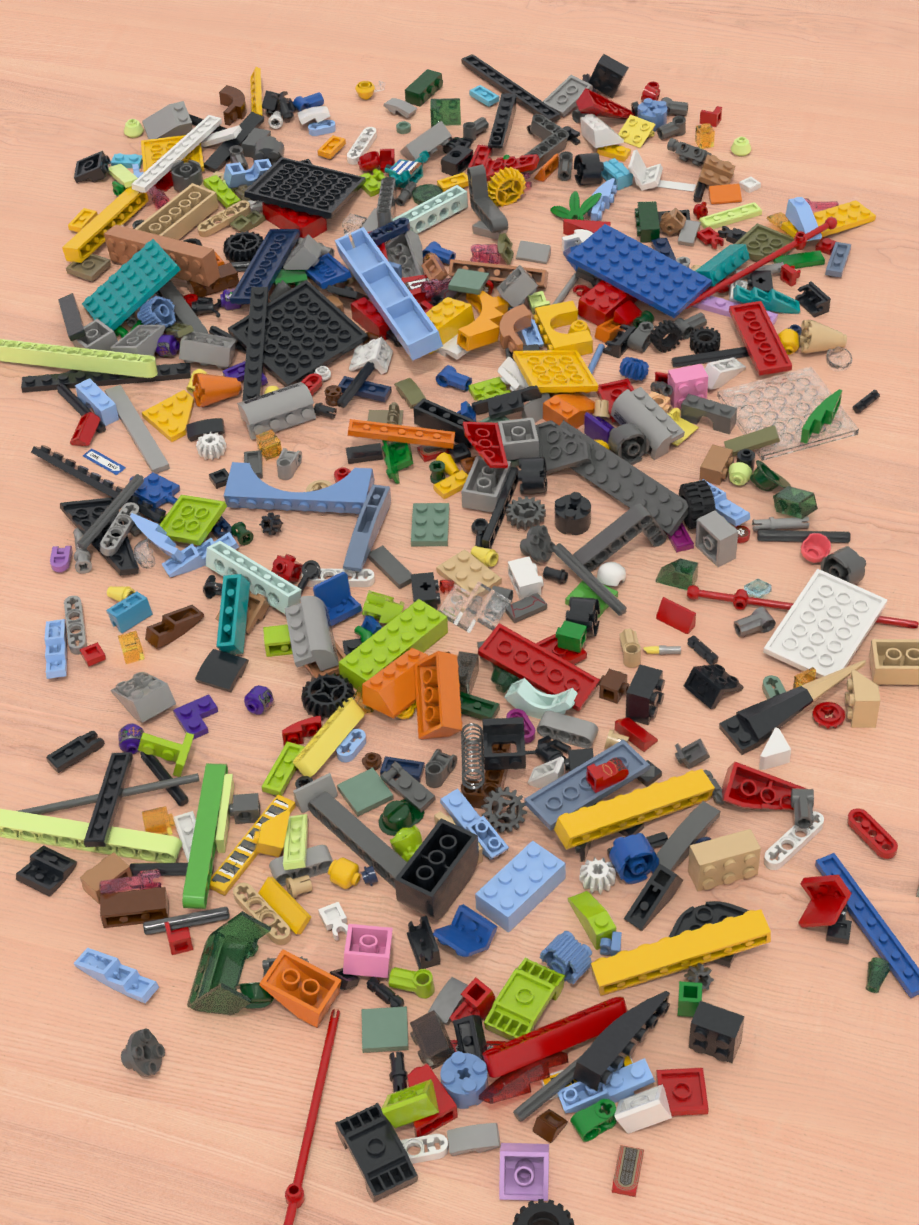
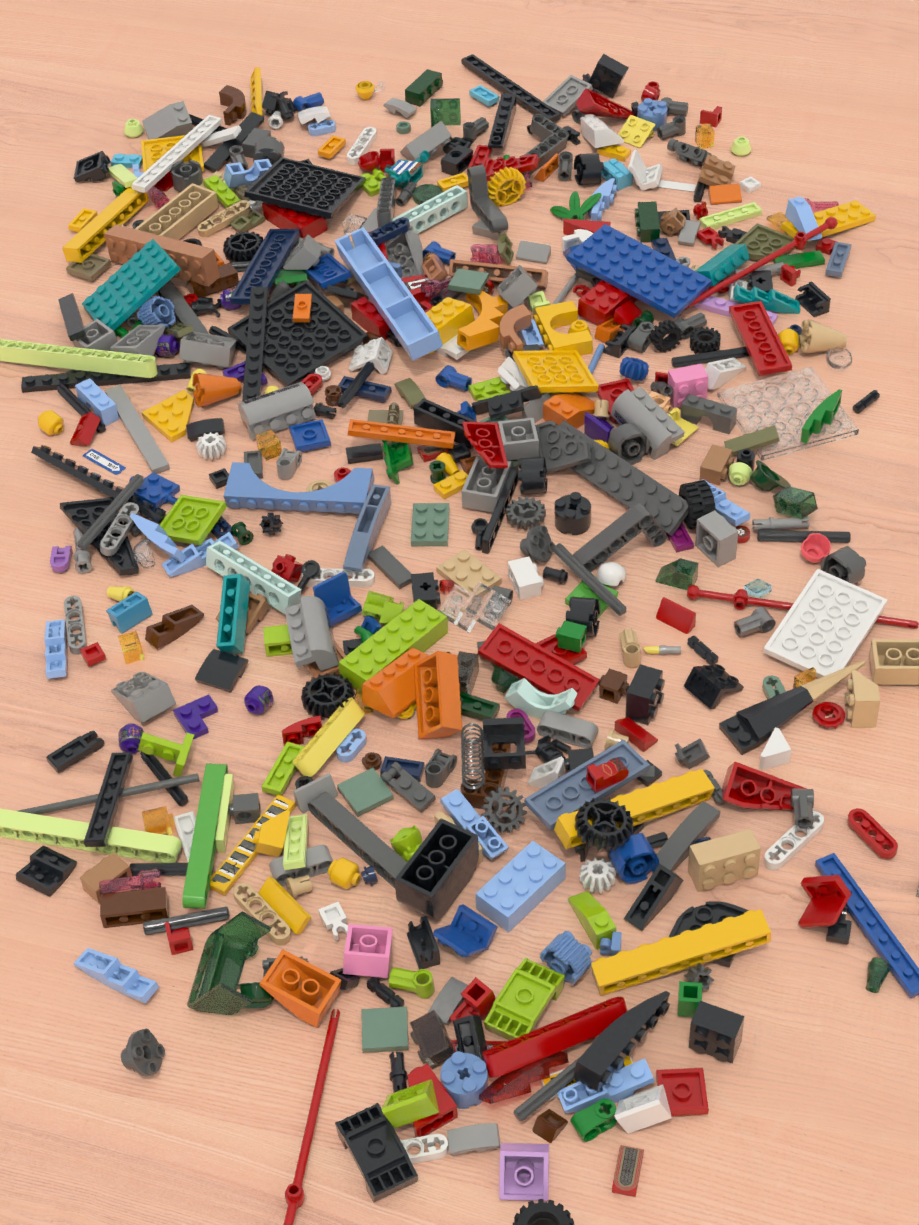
(50, 422): none -> yellow head
(209, 589): black piece -> none
(302, 307): none -> orange plate
(309, 435): none -> blue plate
(398, 816): dark green piece -> none
(486, 556): light yellow cone -> none
(526, 607): dark grey tile -> none
(603, 830): none -> black gear

